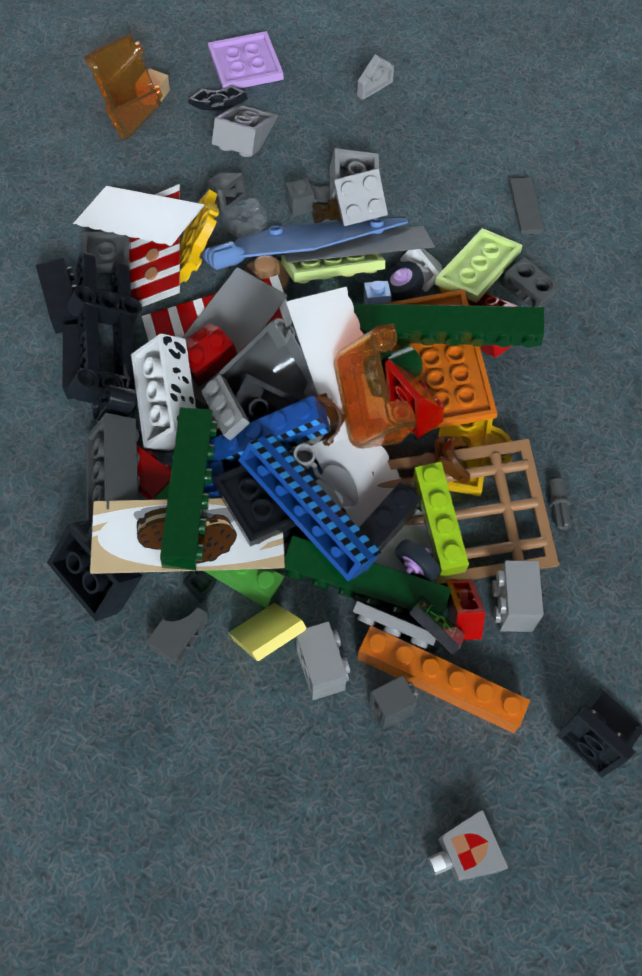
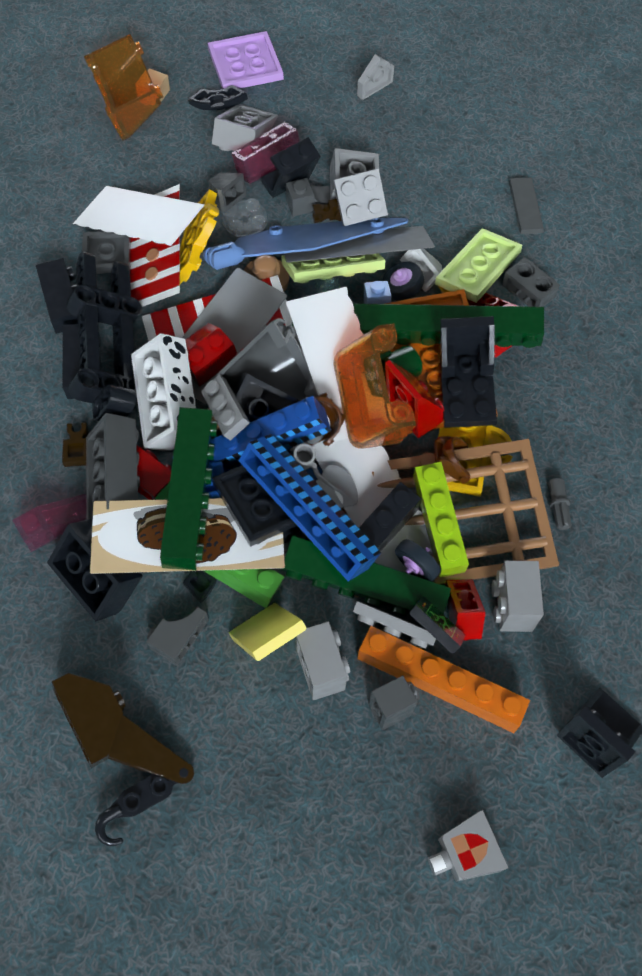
(50, 520): none -> clear pink slope
(75, 448): none -> dark brown plate
(107, 734): none -> dark brown slope
(254, 157): none -> clear pink brick
(291, 165): none -> black panel
(467, 371): none -> black bracket

